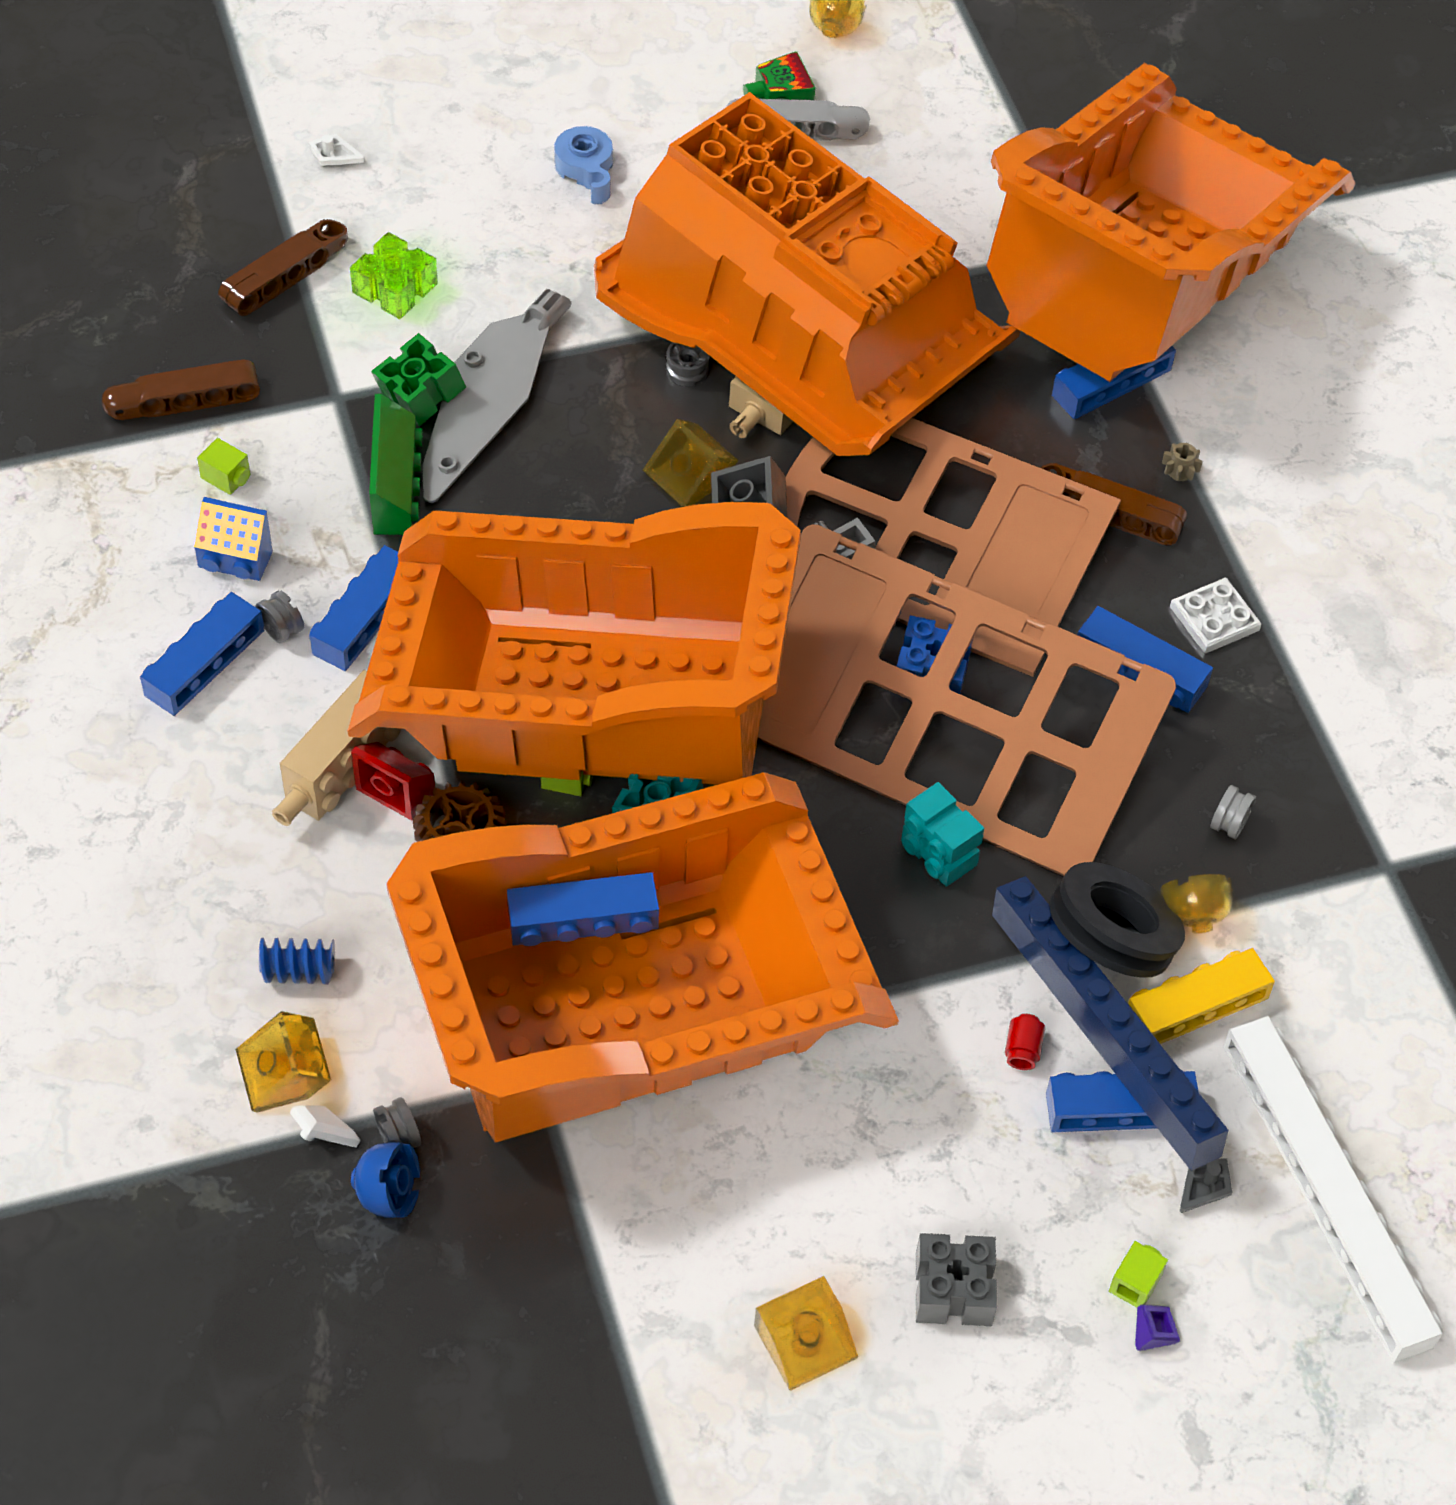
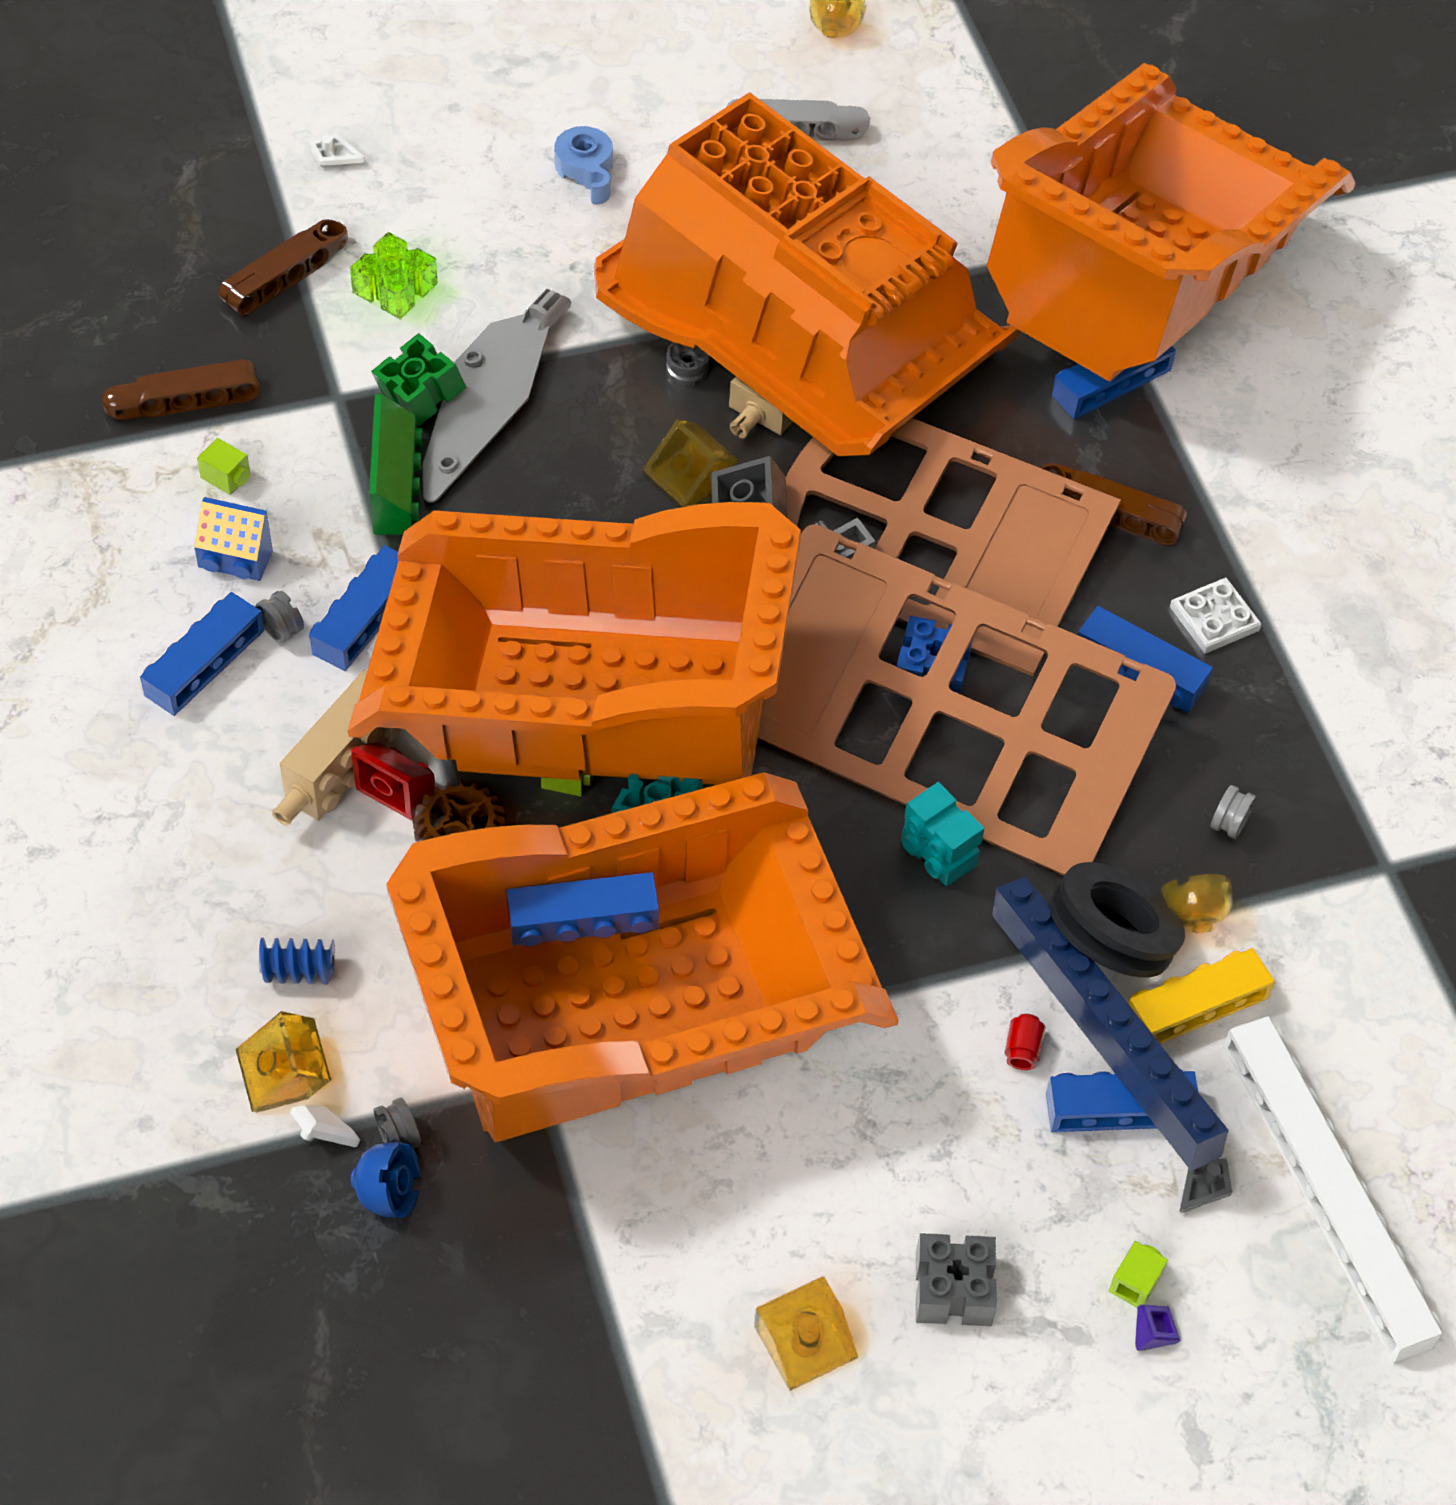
(782, 79): green torso -> none
(1182, 461): dark tan gear -> none

